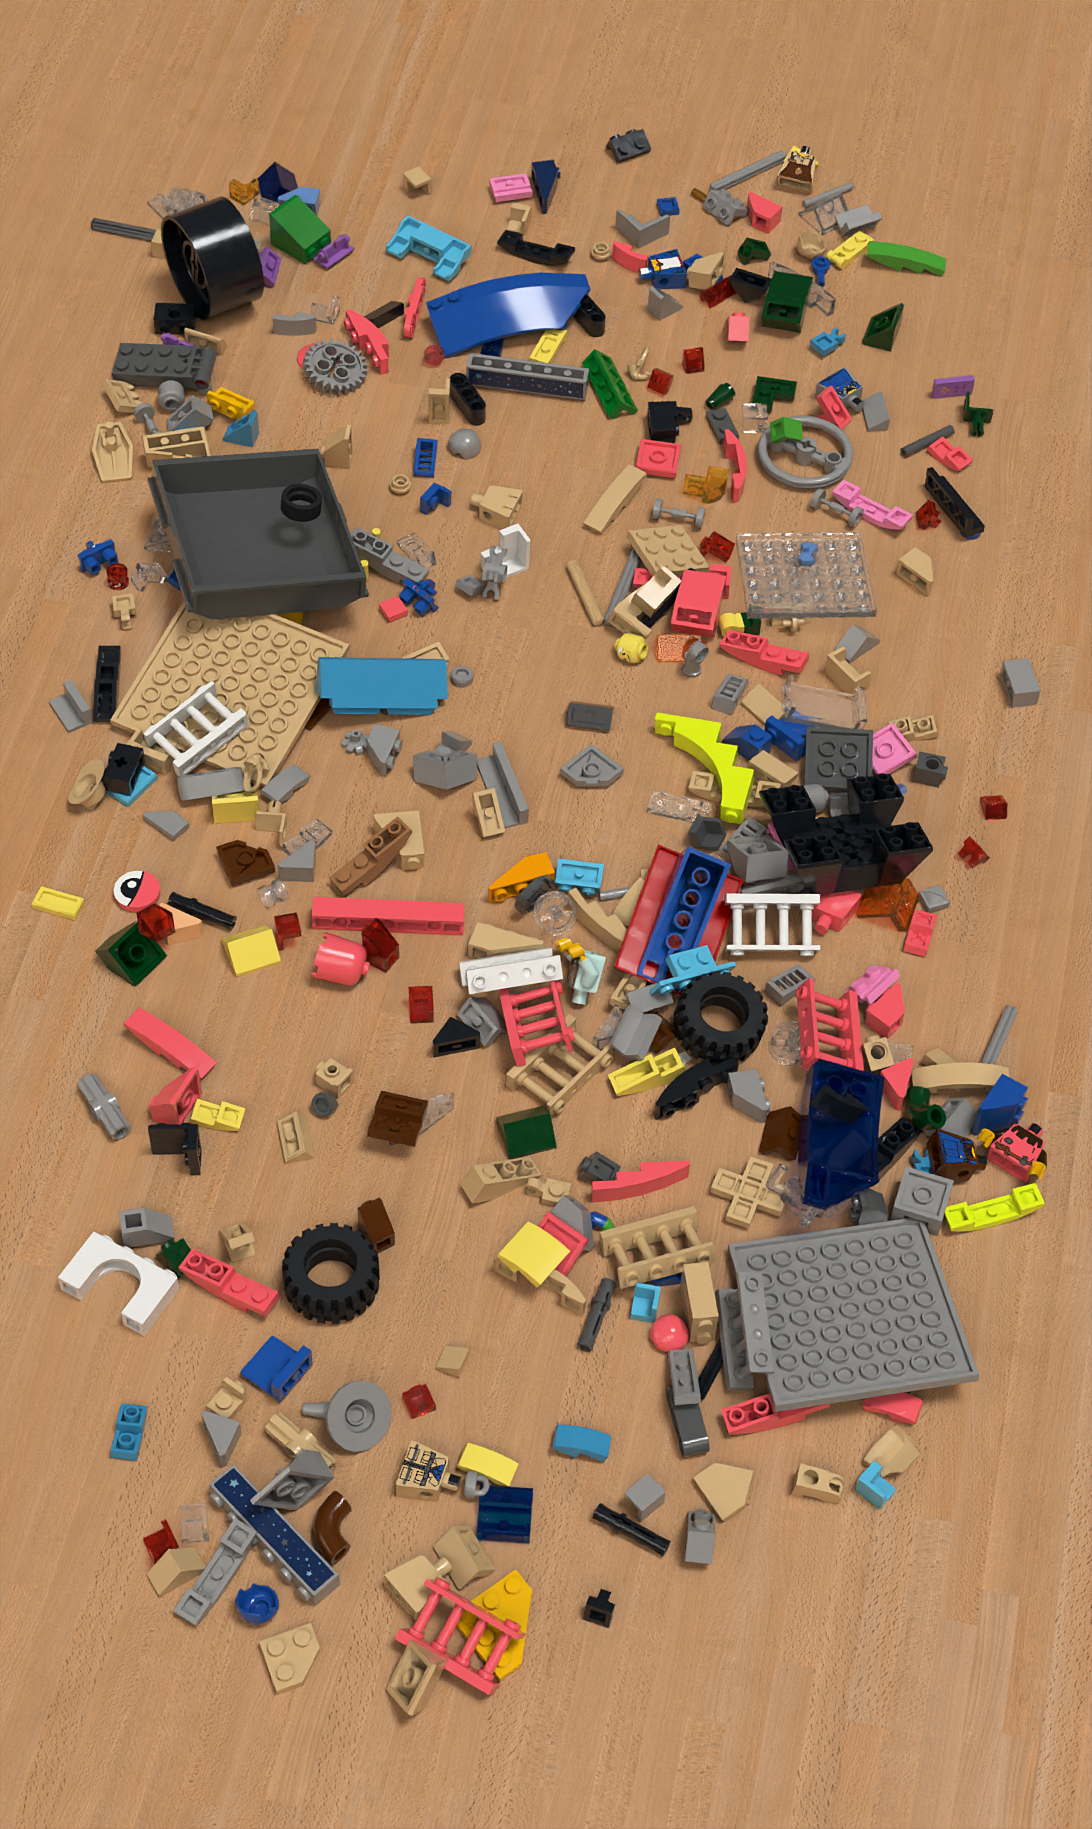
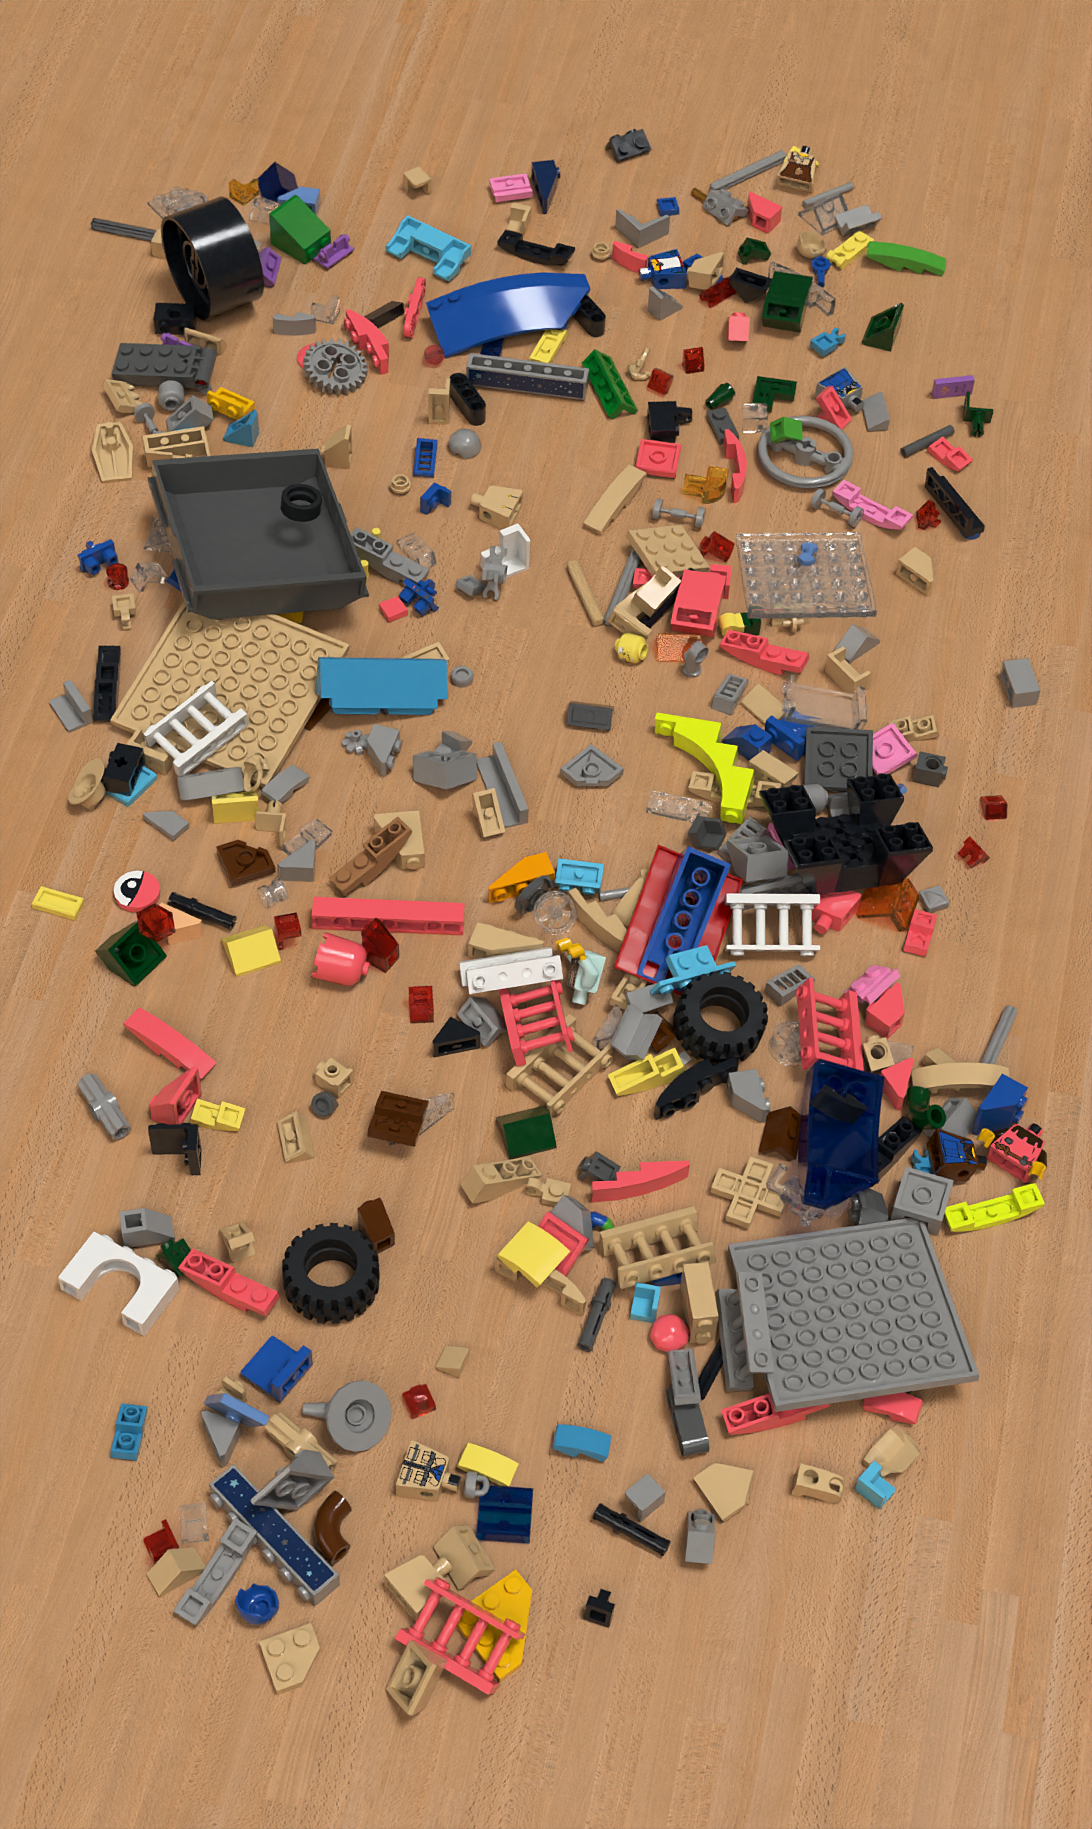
(236, 1410): none -> medium blue plate

